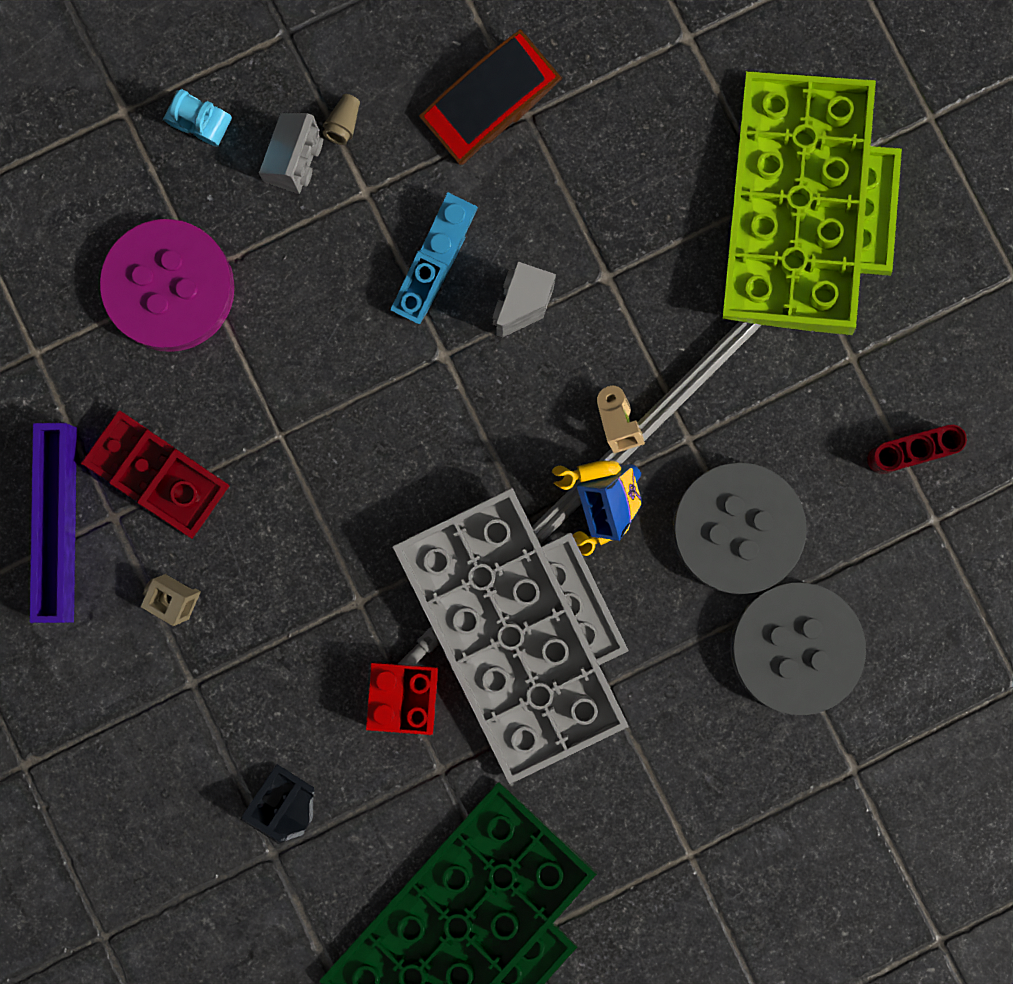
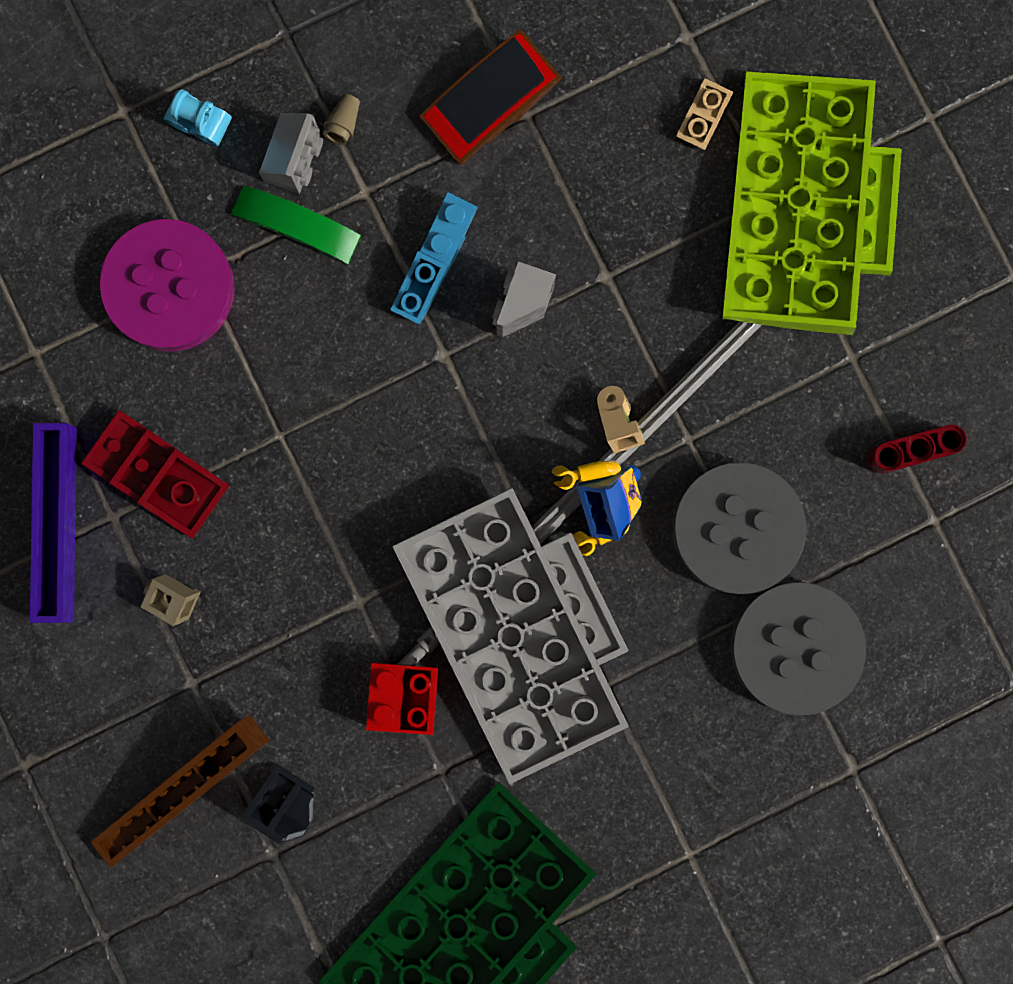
(180, 790): none -> reddish brown slope
(296, 223): none -> green slope
(704, 114): none -> tan slope

